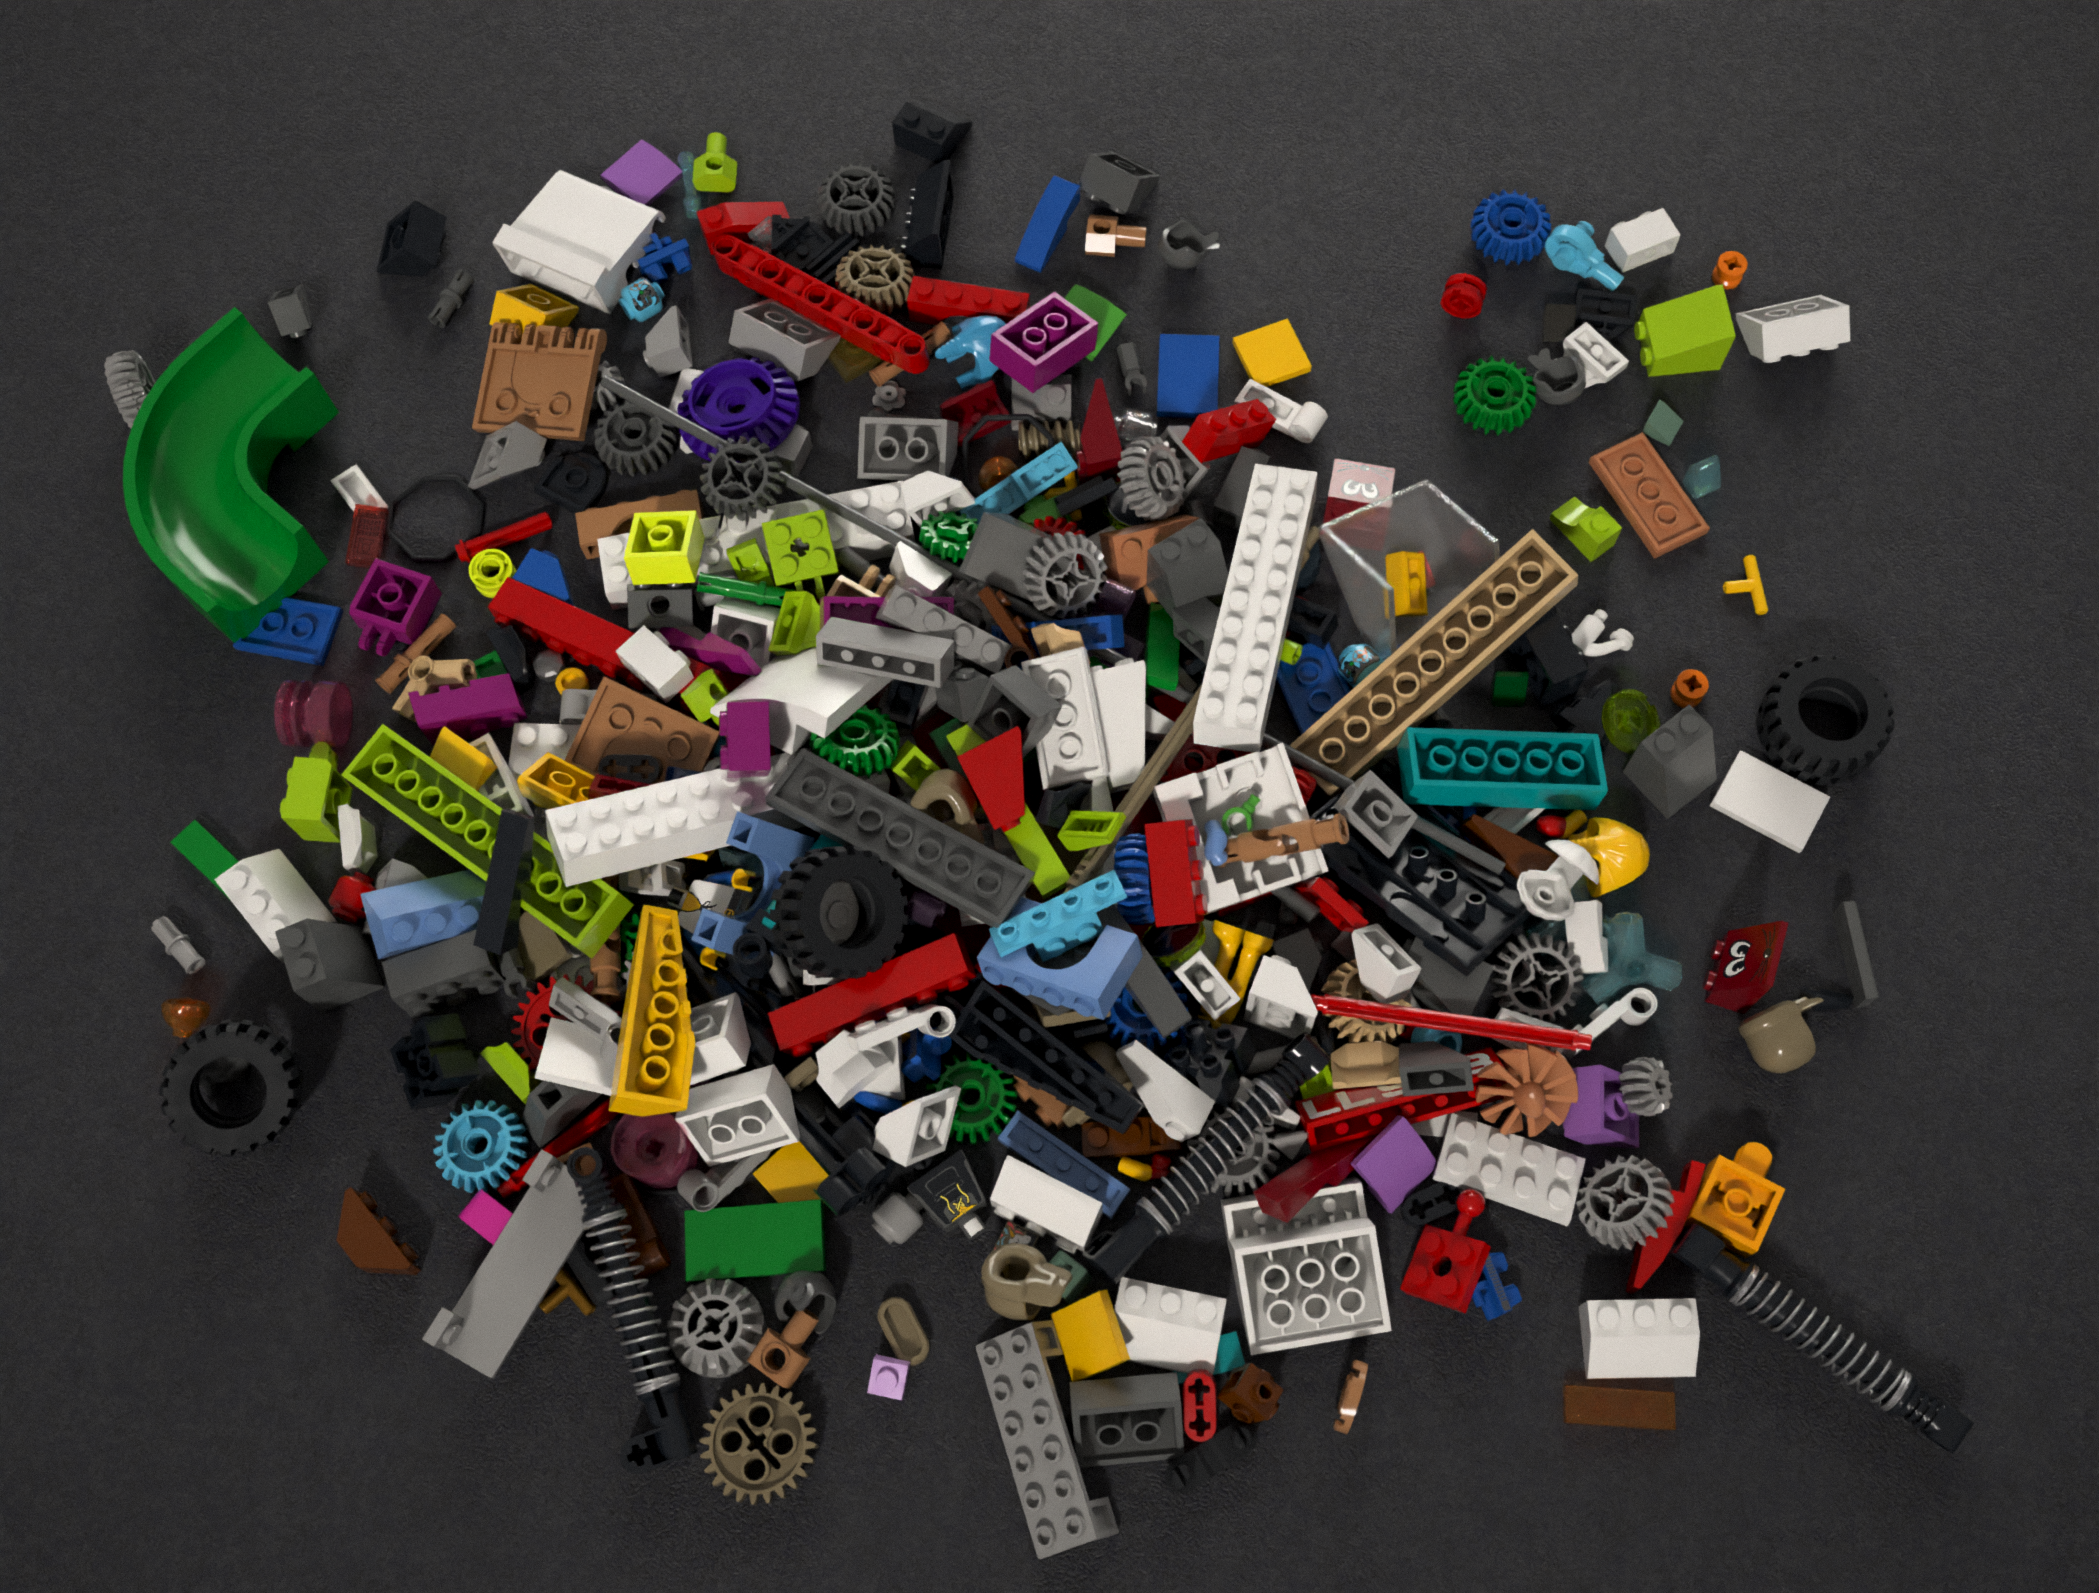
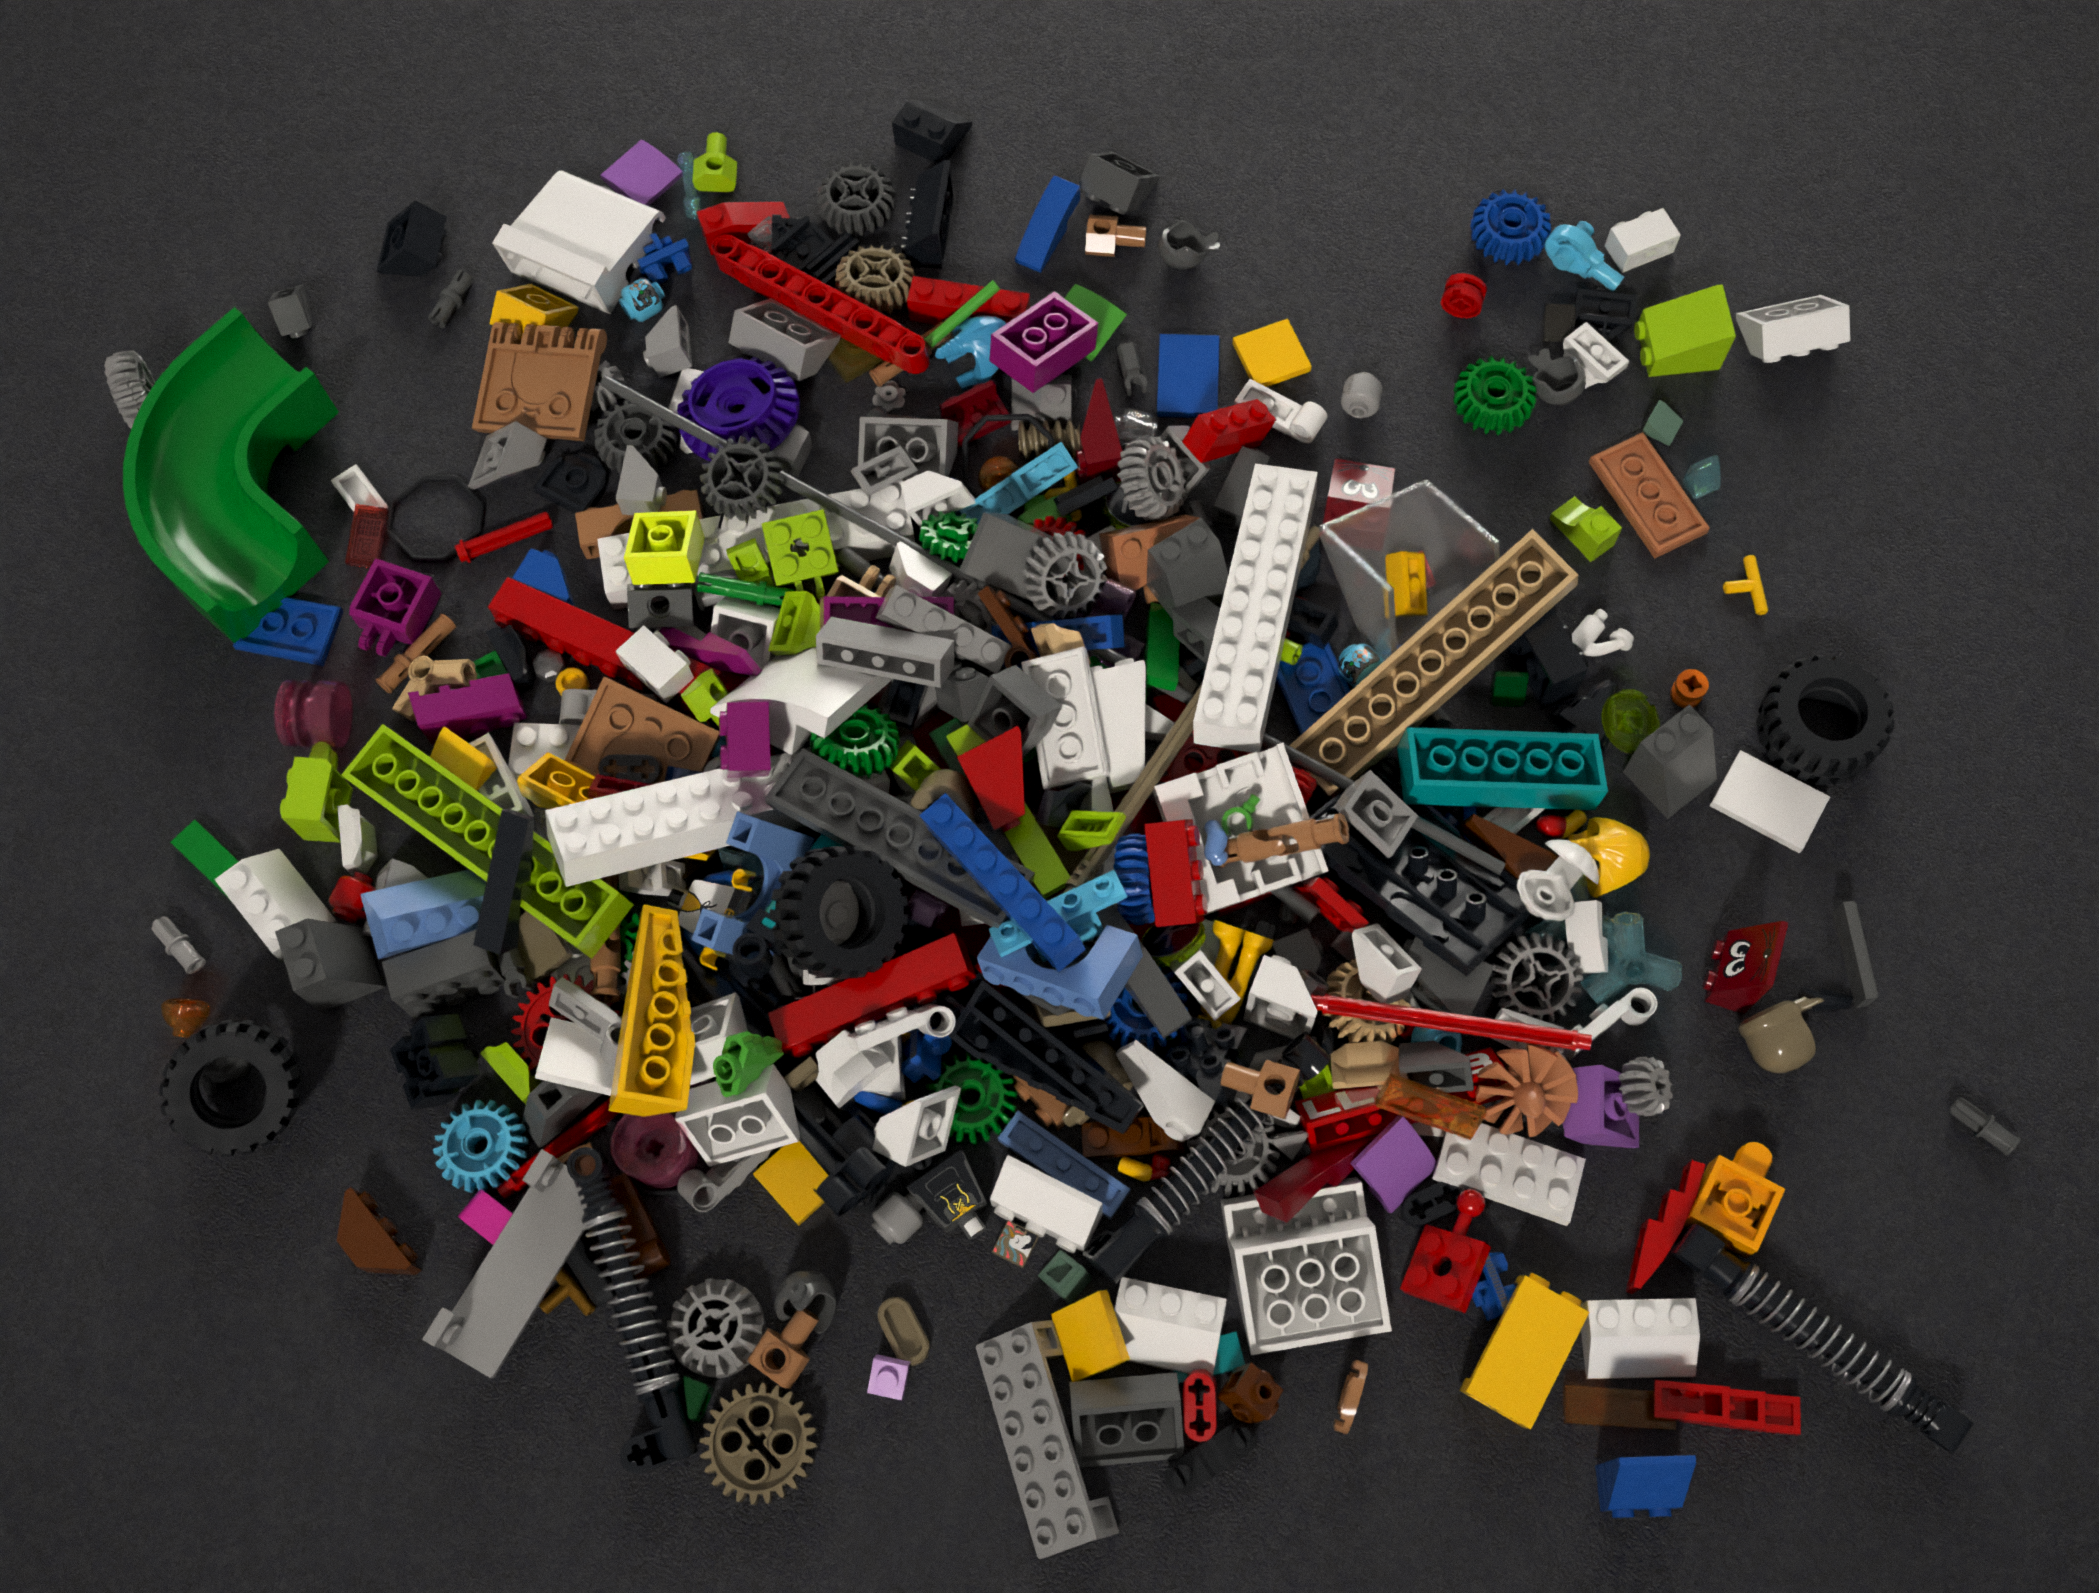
(486, 562): neon yellow wheel -> none
(639, 485): none -> light grey slope
(697, 1398): none -> dark green slope
(744, 1060): none -> bright green rock
(754, 1240): green tile -> none
(884, 470): none -> light grey slope
(962, 313): none -> bright green bar
(1003, 882): none -> blue brick
(1021, 1281): dark tan piece -> none
(1256, 1082): none -> medium nougat piece
(1314, 983): none -> flat silver tile
(1361, 395): none -> light grey head
(1430, 1106): none -> clear orange tile
(1526, 1351): none -> yellow panel
(1631, 1213): light grey gear -> none
(1644, 1484): none -> blue slope
(1723, 270): orange wheel -> none
(1727, 1407): none -> red slope
(1984, 1126): none -> dark grey axle

